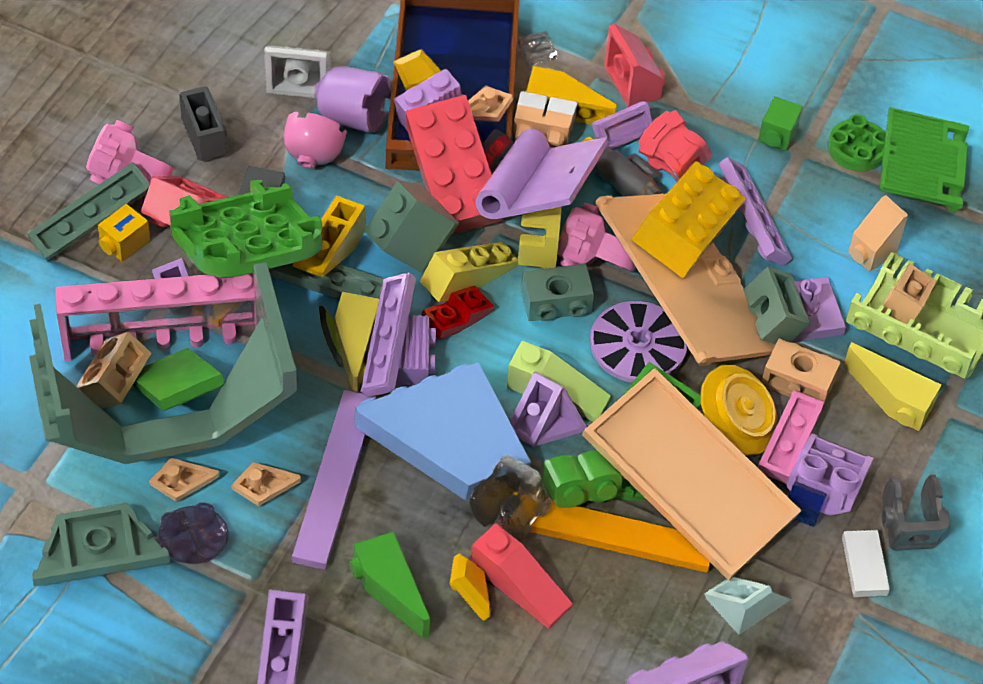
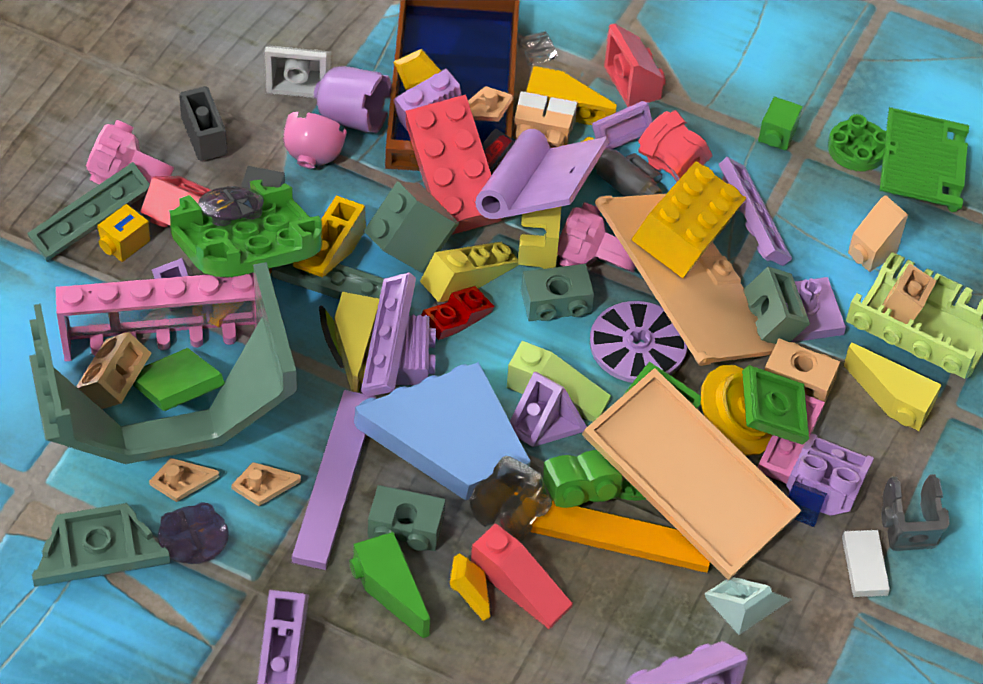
(231, 204): none -> clear purple dish
(396, 506): none -> sand green brick
(775, 405): none -> bright green tile

